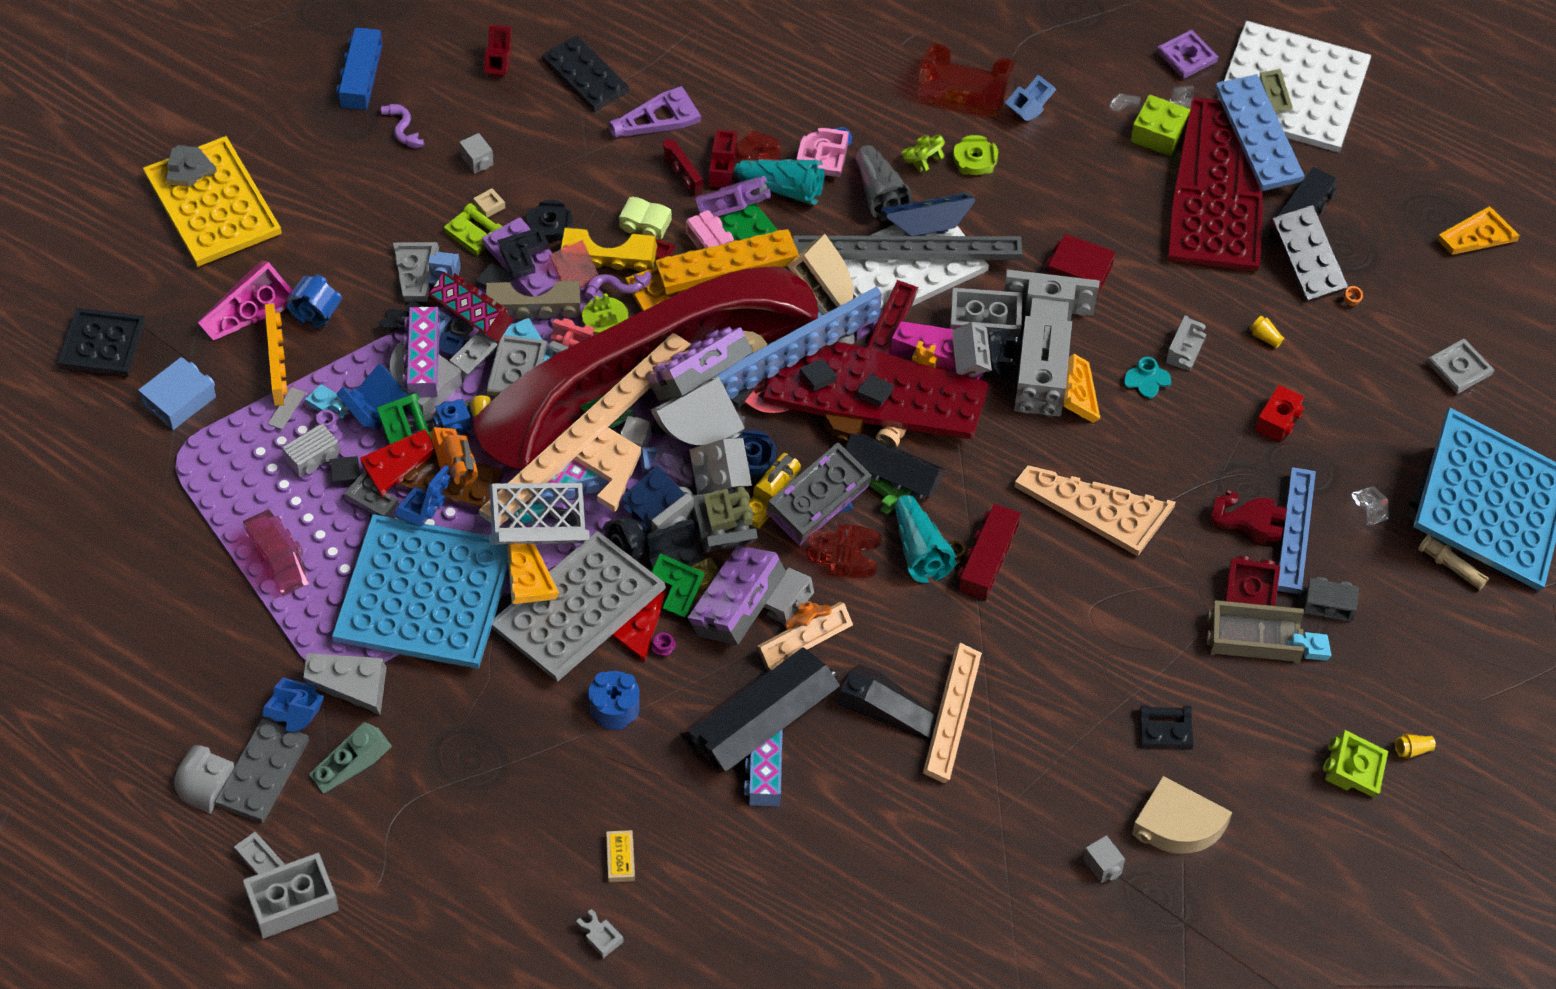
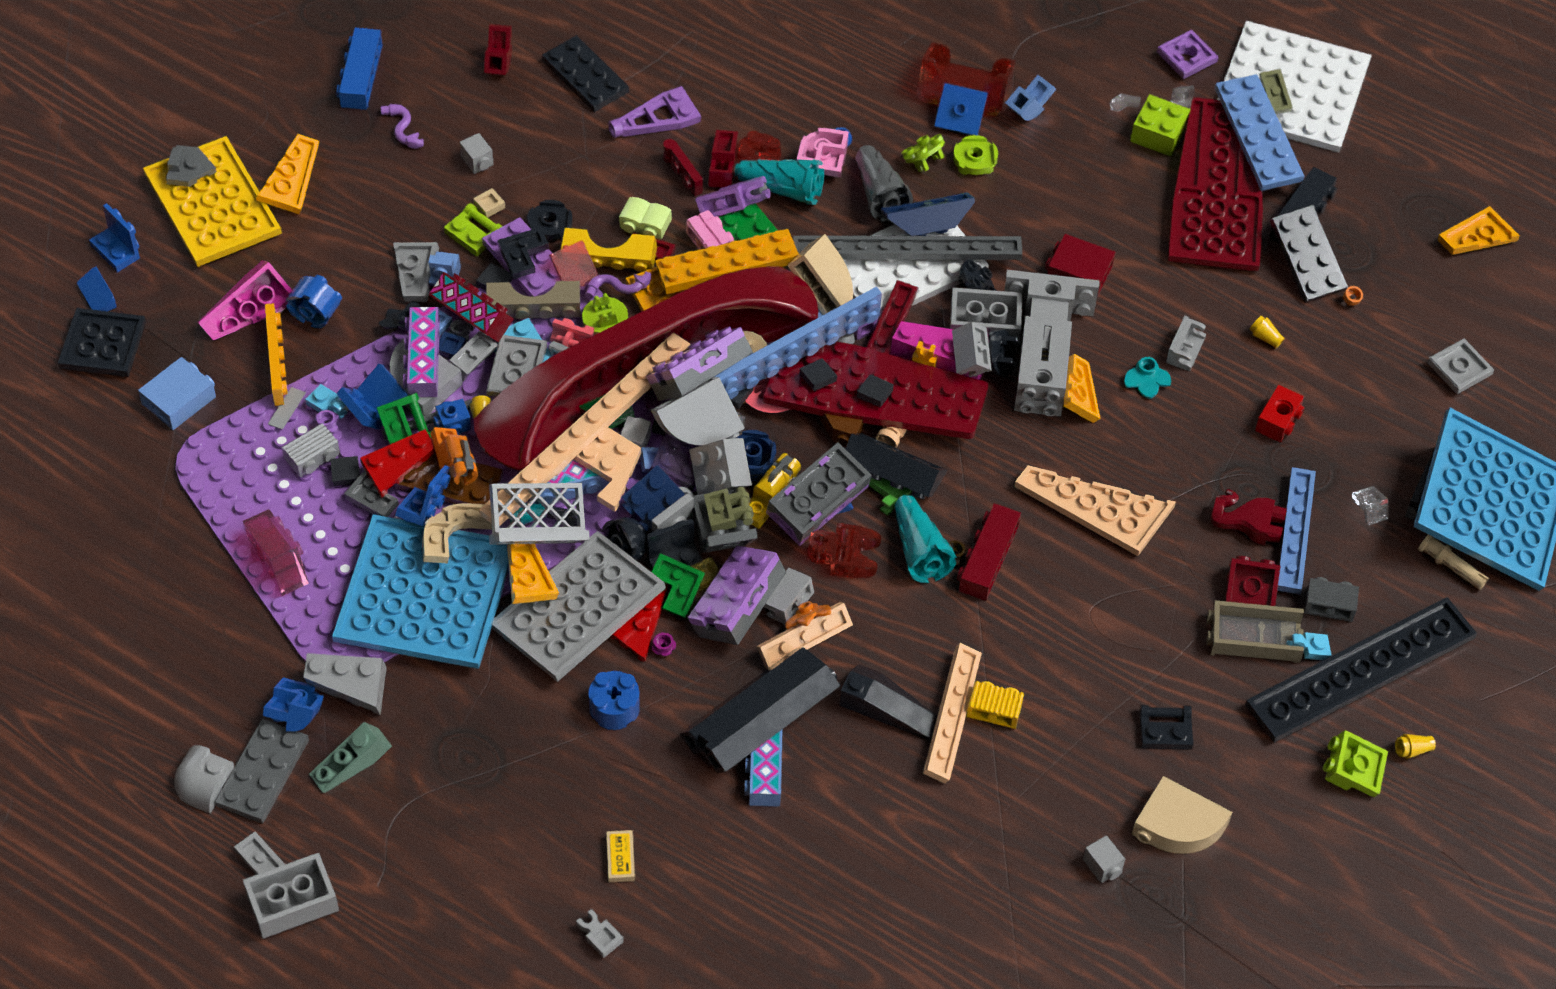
(96, 291): none -> blue slope
(117, 242): none -> blue bracket
(291, 176): none -> light orange wing
(441, 526): none -> tan plate
(961, 109): none -> blue plate
(975, 276): none -> black plate
(995, 704): none -> yellow brick
(1360, 669): none -> black plate

